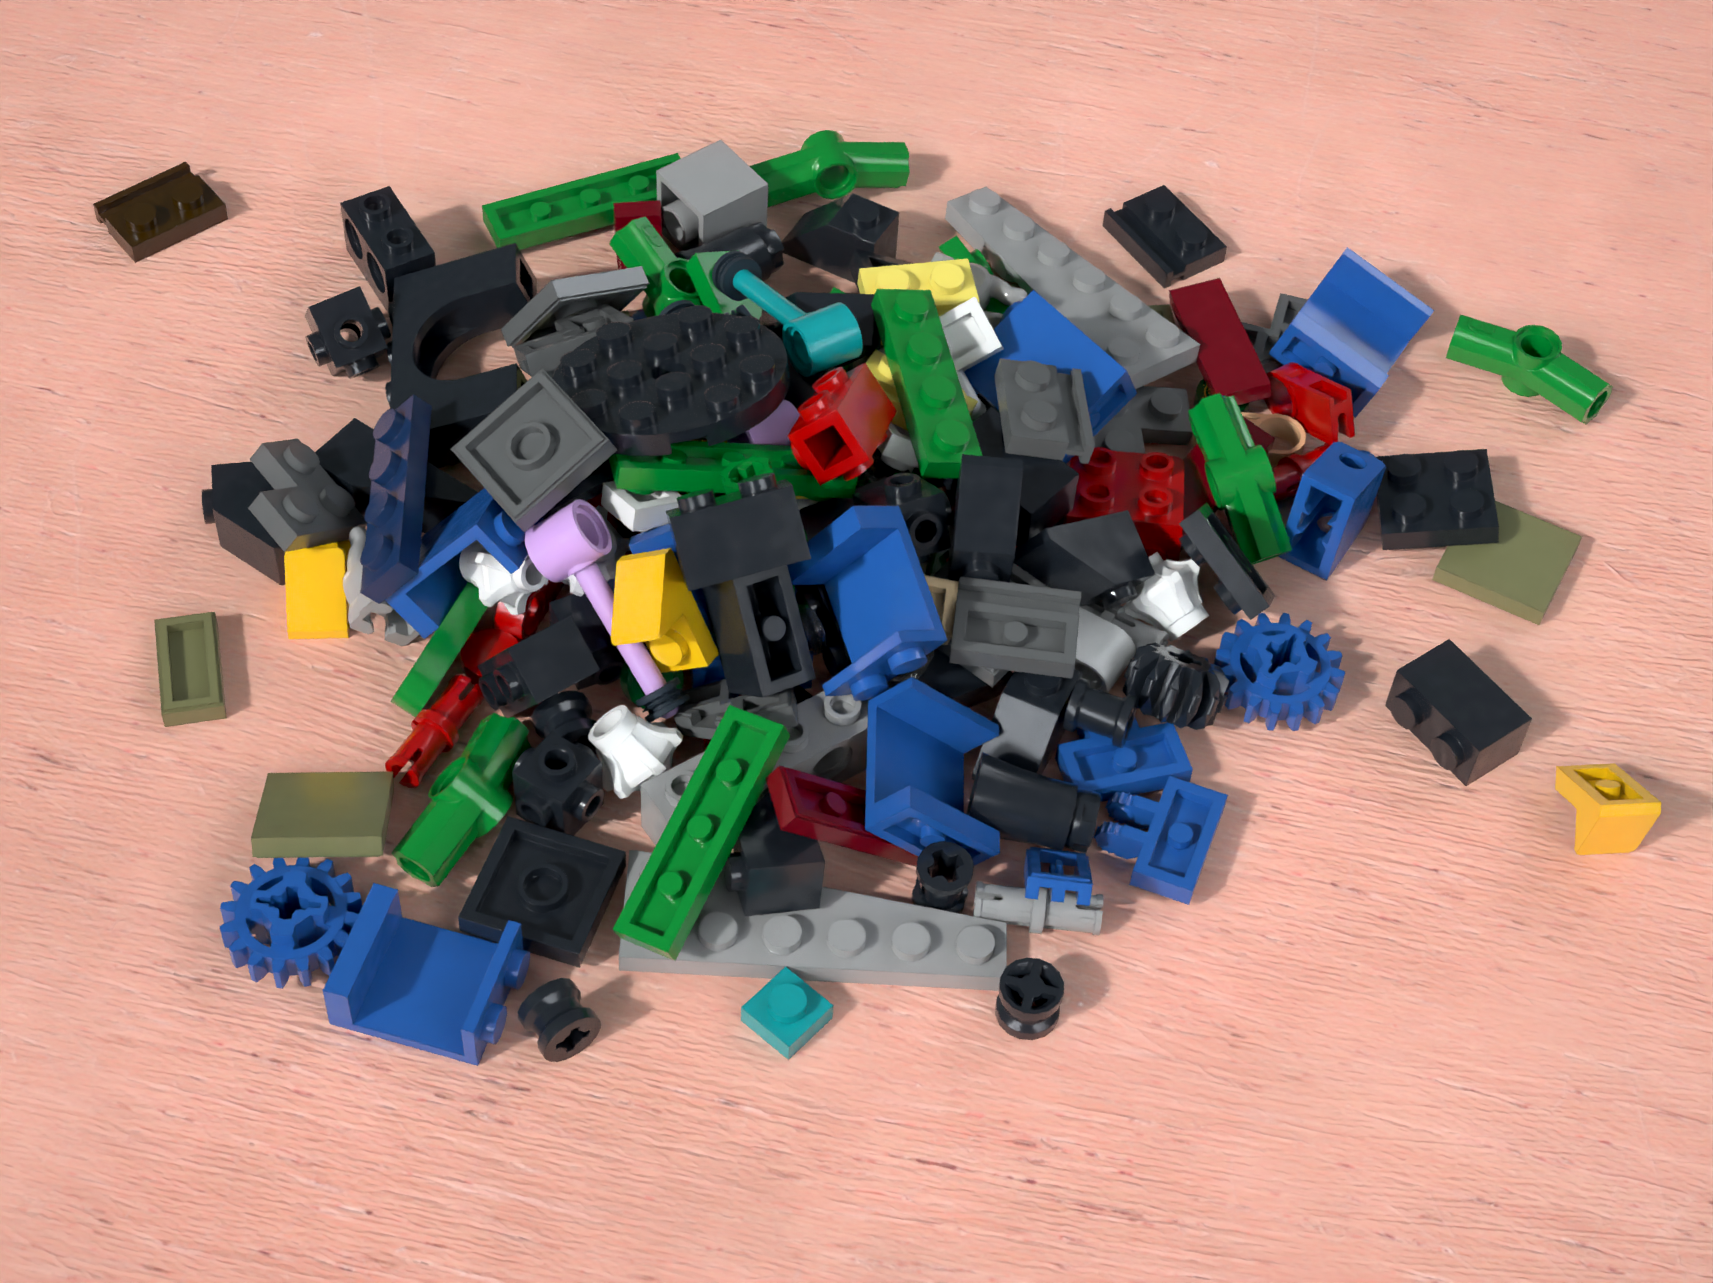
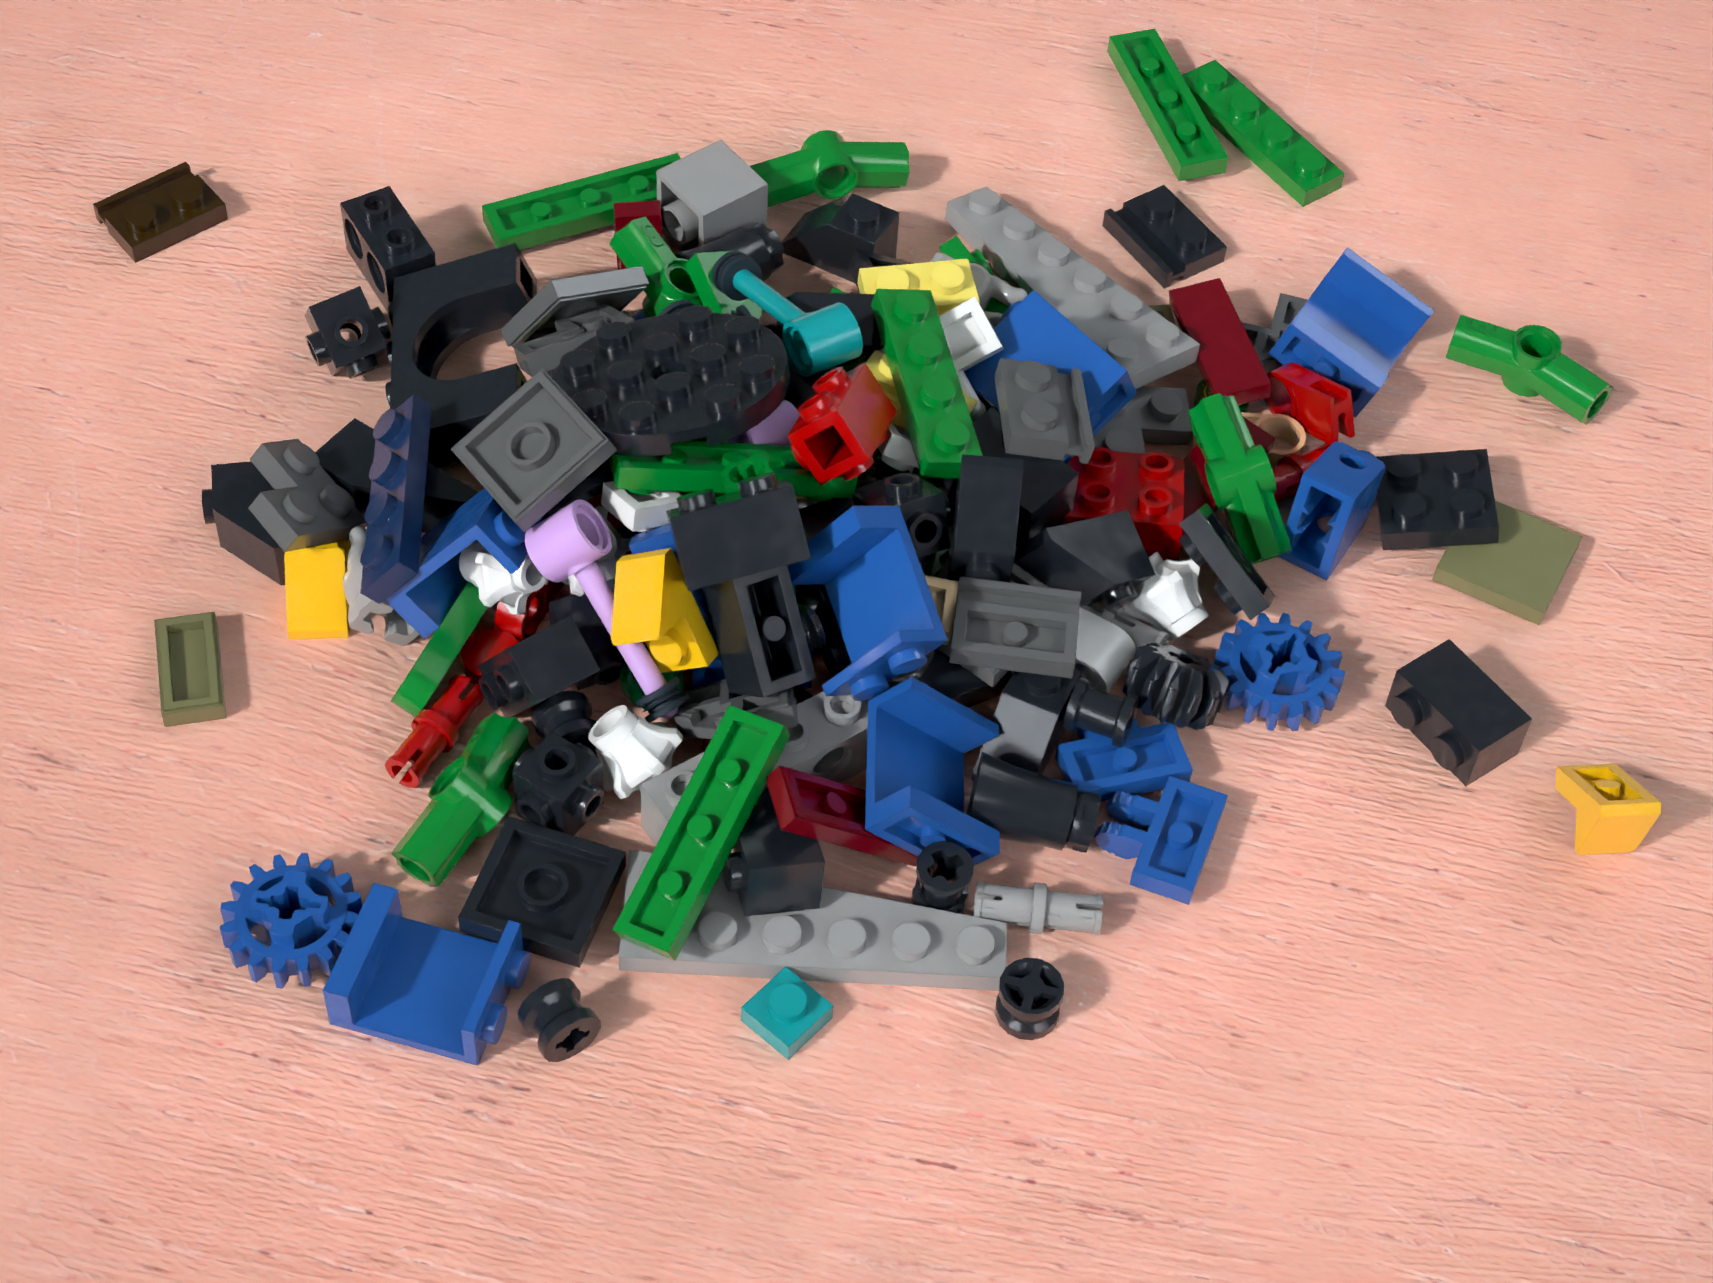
(323, 815): olive tile -> none
(1055, 879): blue tile -> none
(1167, 105): none -> green plate
(1262, 134): none -> green plate

